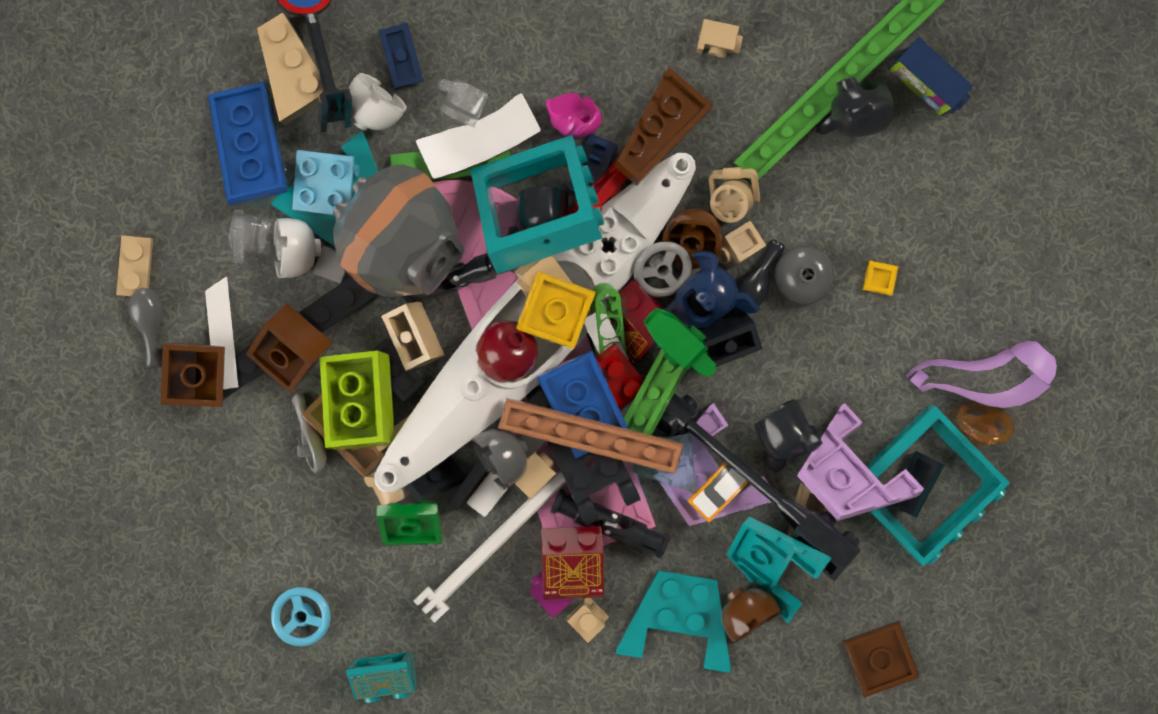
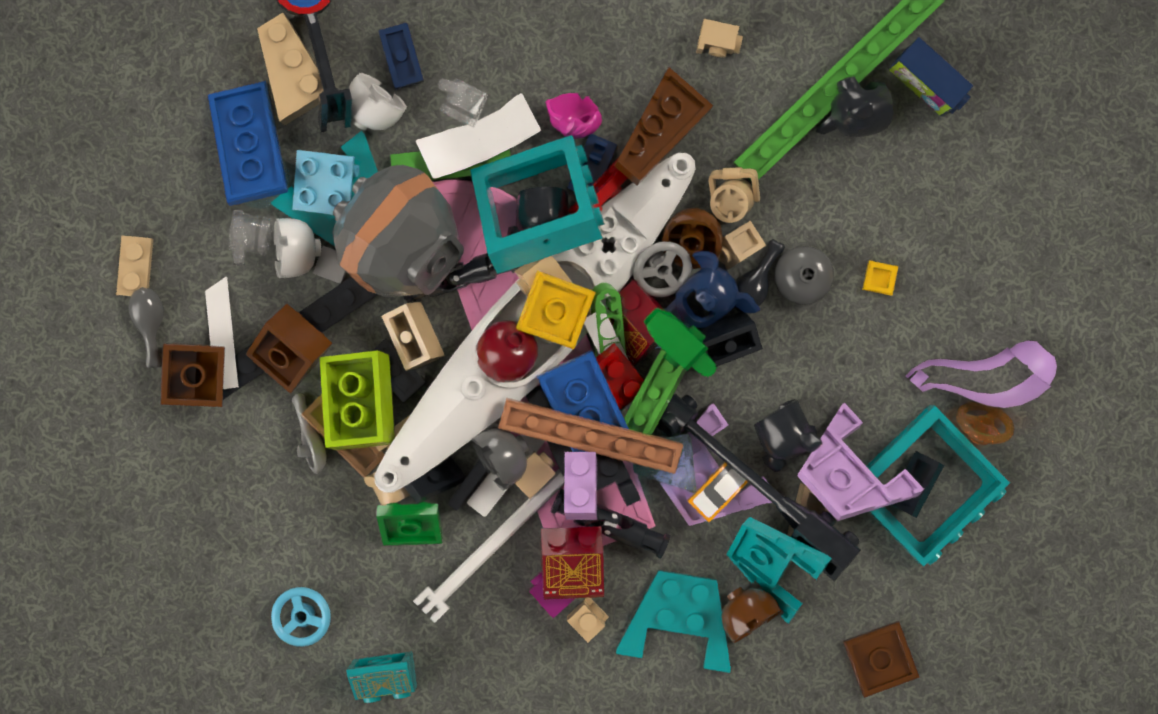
(580, 486): none -> lavender brick

